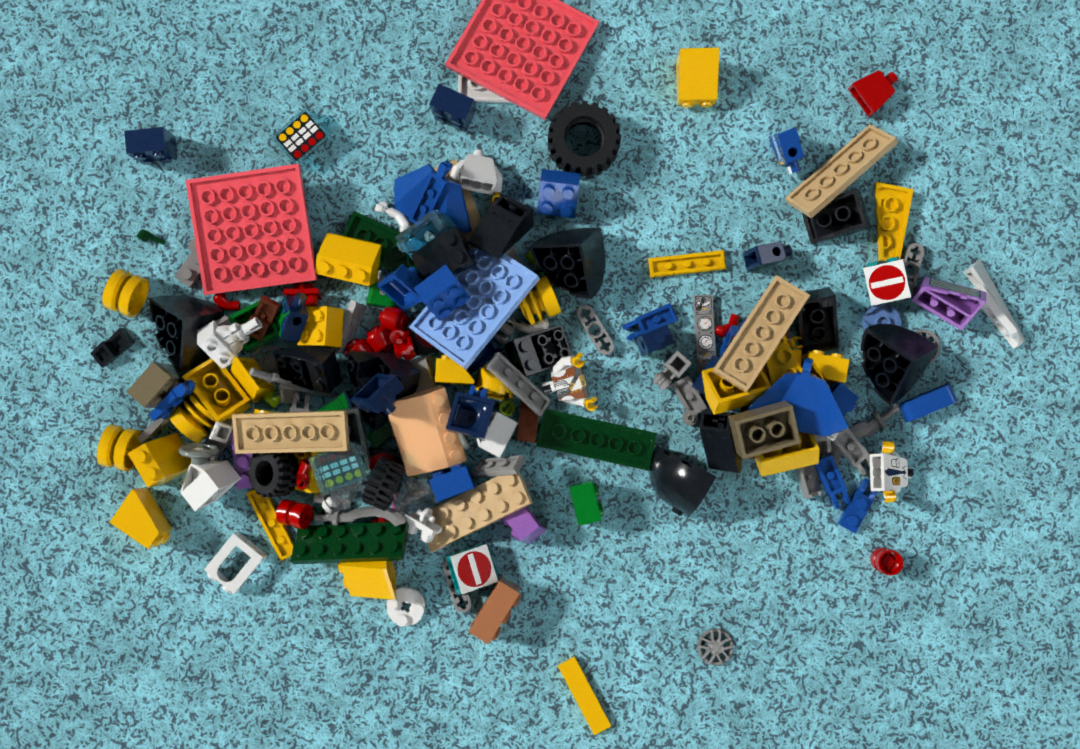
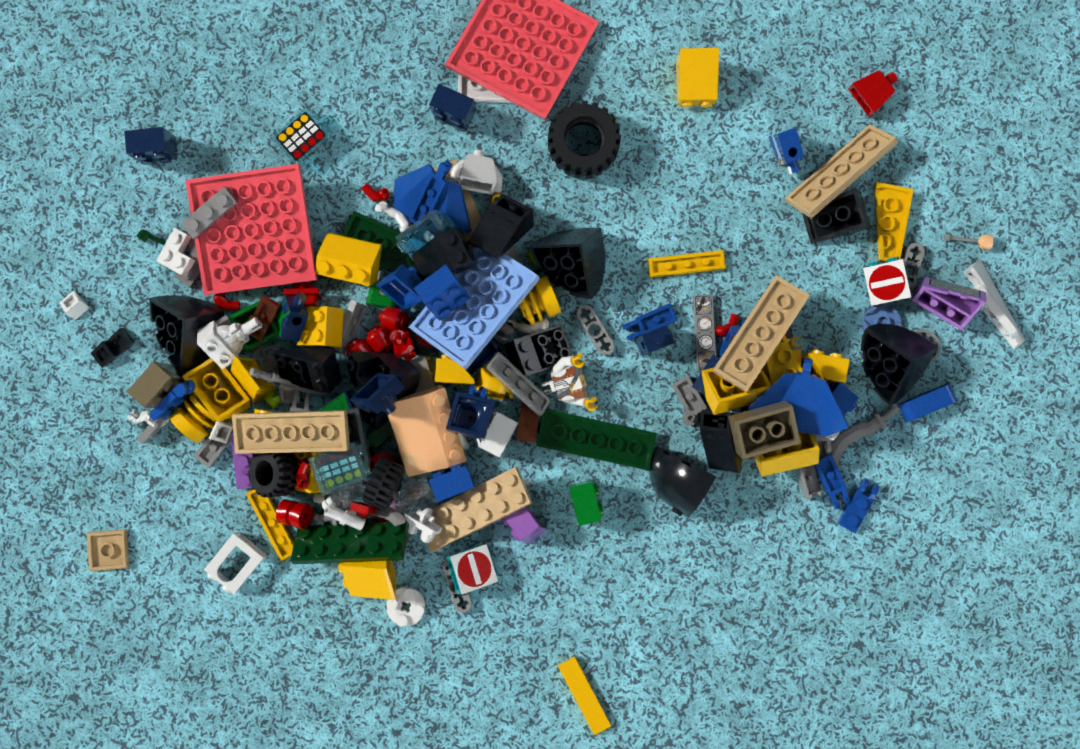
(74, 305): none -> white slope
(108, 550): none -> tan tile
(115, 446): yellow wheel -> none
(125, 293): yellow wheel -> none
(141, 417): none -> white arm
(142, 519): yellow slope -> none
(160, 460): yellow slope -> none
(172, 253): none -> white plate
(206, 479): white piece -> none
(209, 213): none -> light grey plate
(344, 517): none -> white pin
(362, 509): none -> red plate
(375, 195): none -> red arm
(495, 610): nougat brick -> none
(498, 466): light grey tile -> none
(508, 410): lime hinge -> none
(558, 193): blue brick -> none
(673, 367): light grey brick -> none
(715, 646): light grey wheel -> none
(766, 255): dark blue torso -> none
(818, 322): black slope -> none
(852, 450): light grey hinge -> none
(886, 561): red wheel -> none
(889, 472): white torso -> none
(984, 242): none -> hinge

